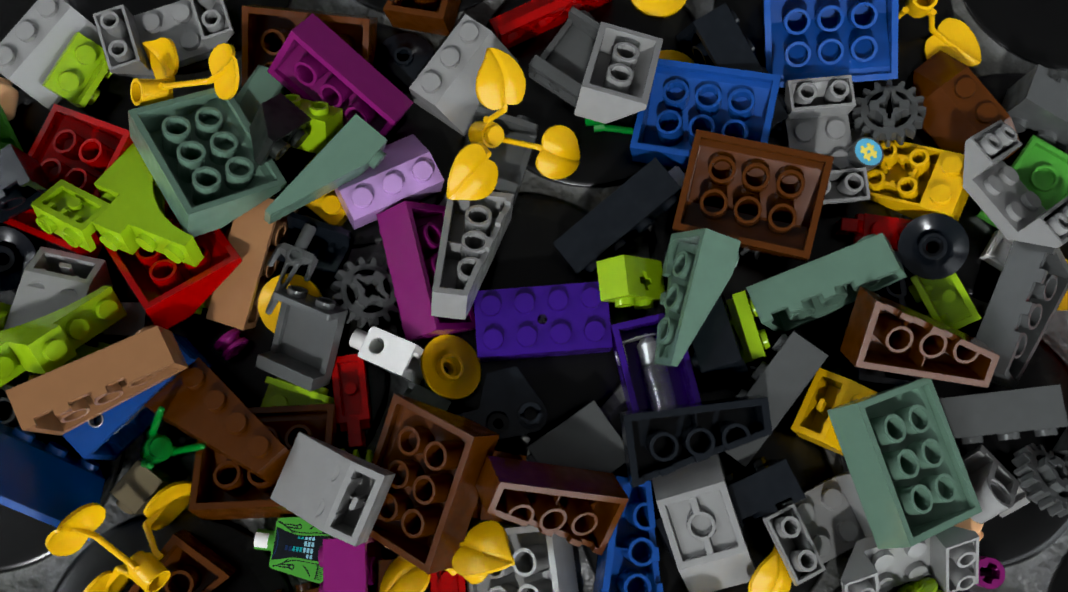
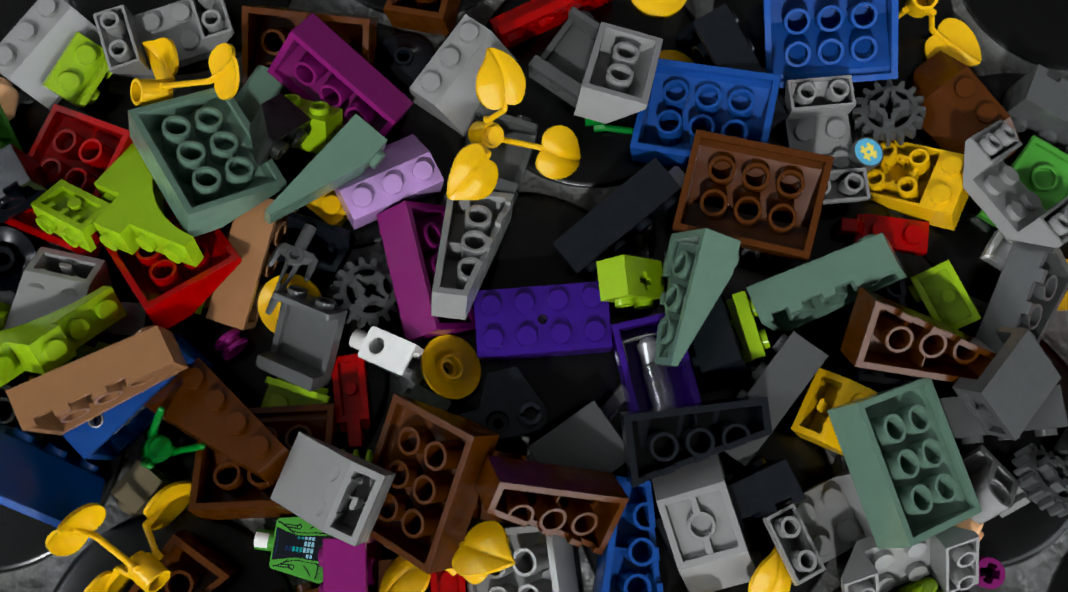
(937, 228): black dish -> none
(1010, 386): none -> dark grey panel

